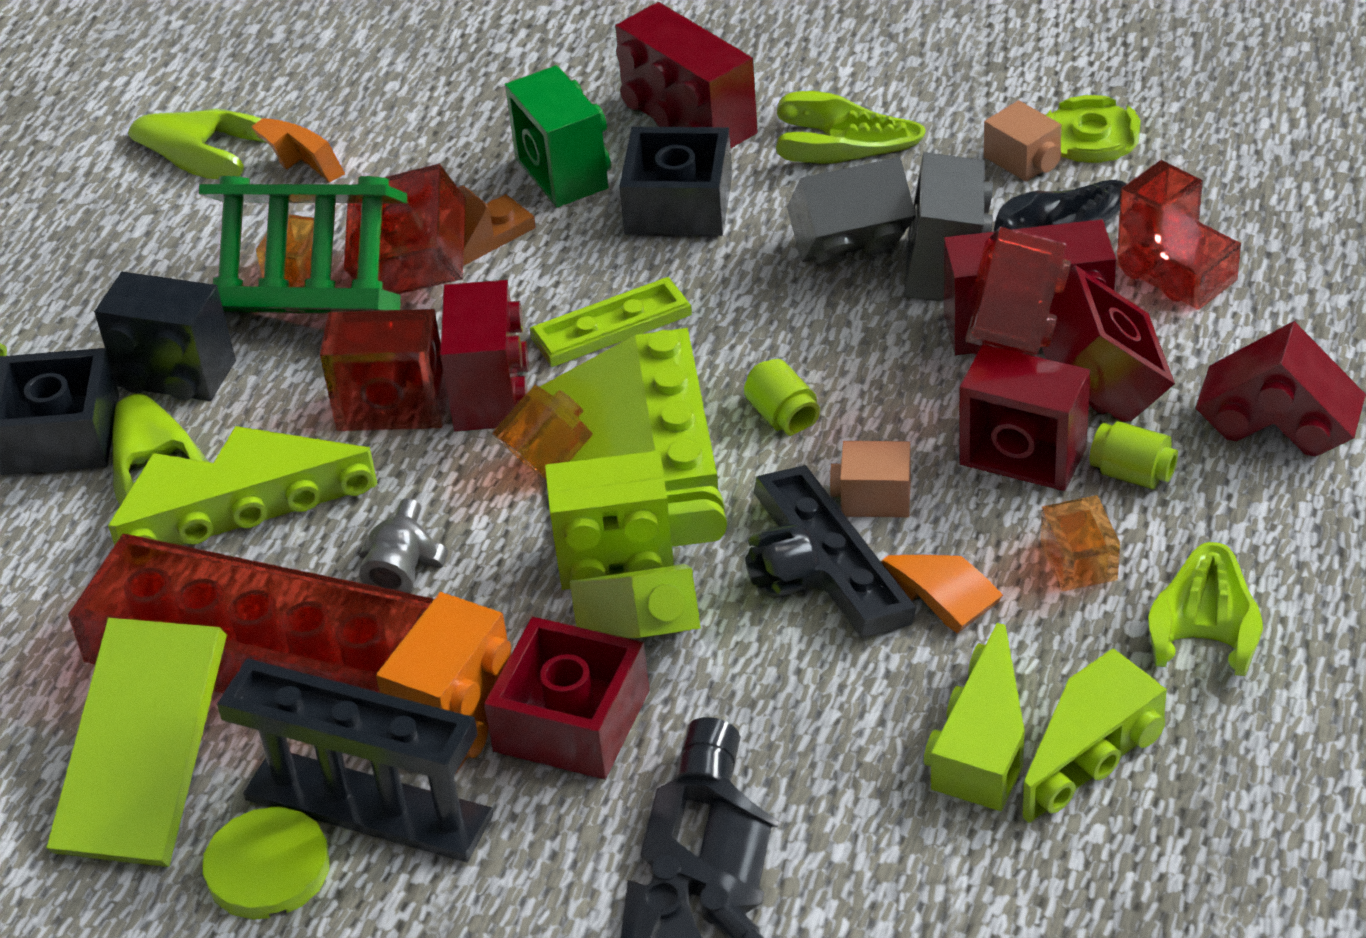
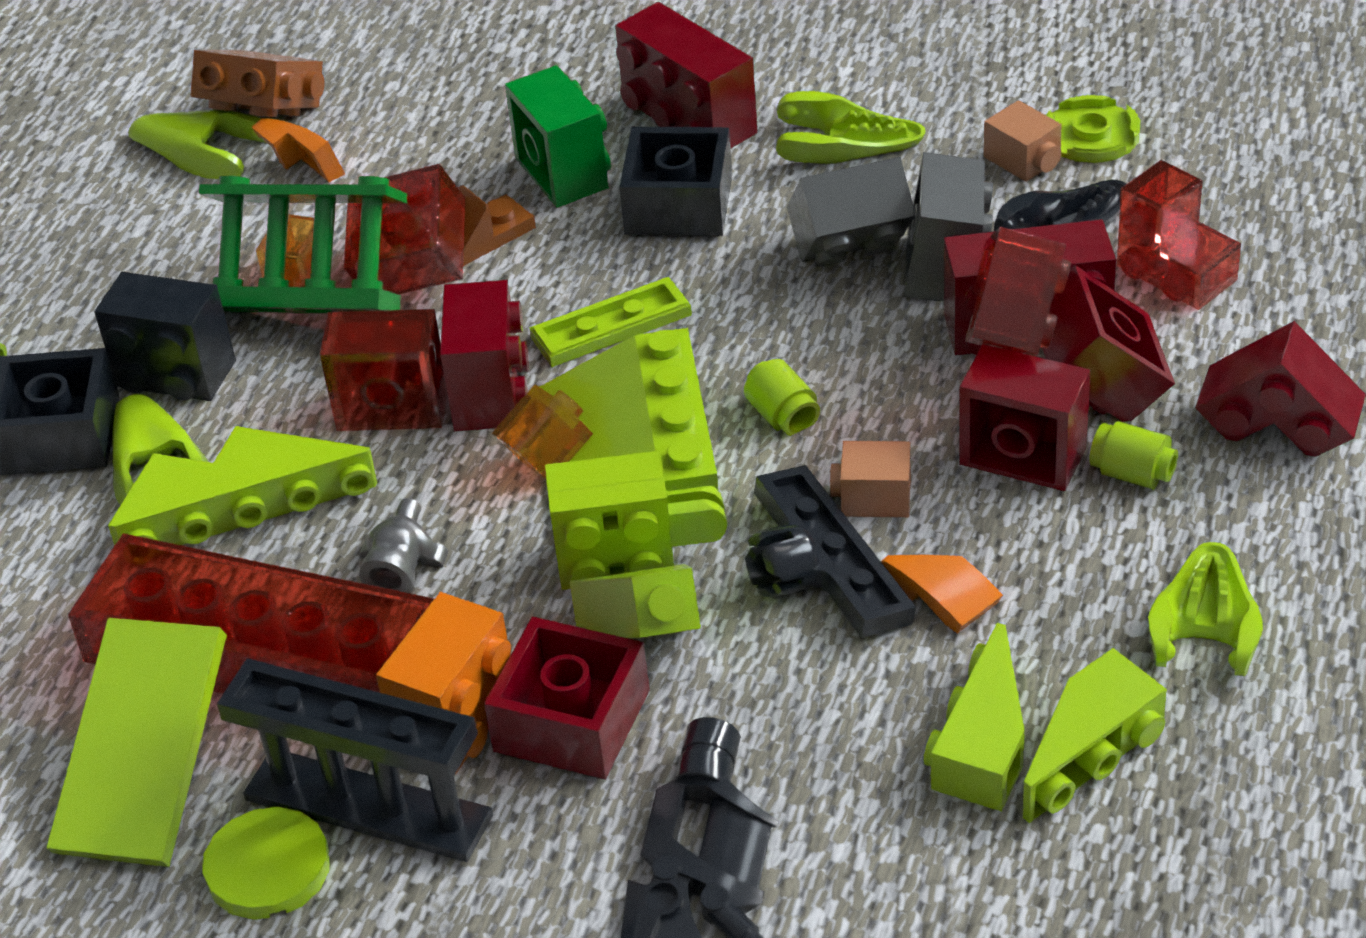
(256, 82): none -> dark orange brick
(1080, 543): clear orange brick -> none

